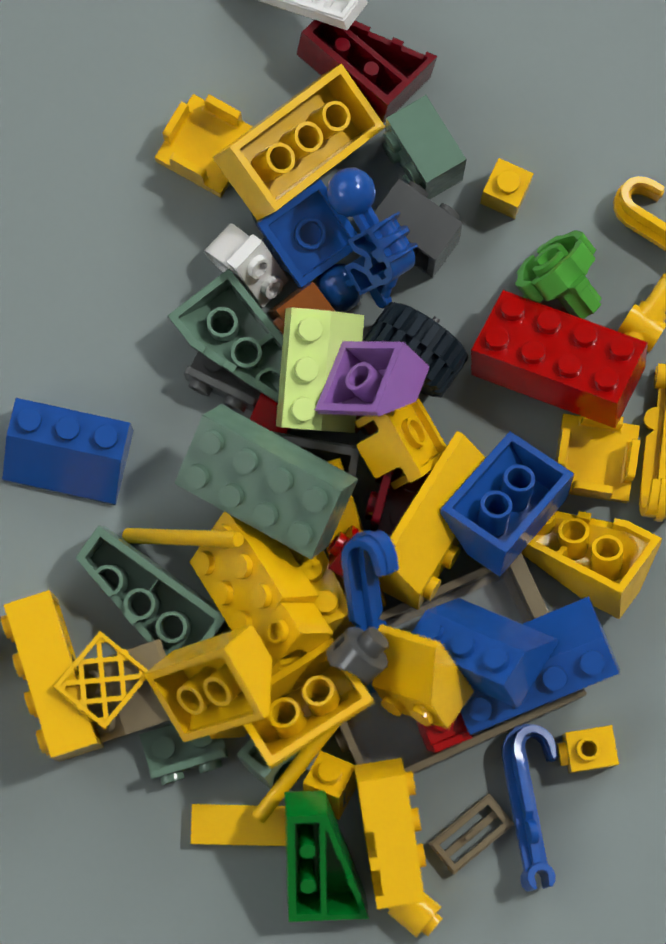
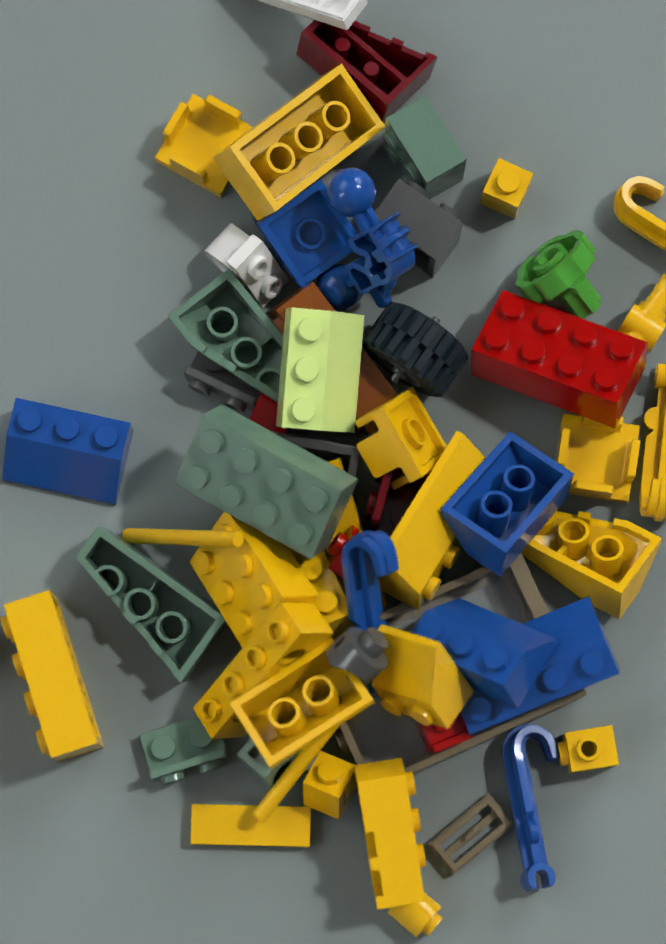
(122, 655): yellow window -> none
(143, 707): dark tan slope -> none
(214, 683): yellow slope -> none
(319, 867): green wedge -> none
(372, 379): medium lavender slope -> none

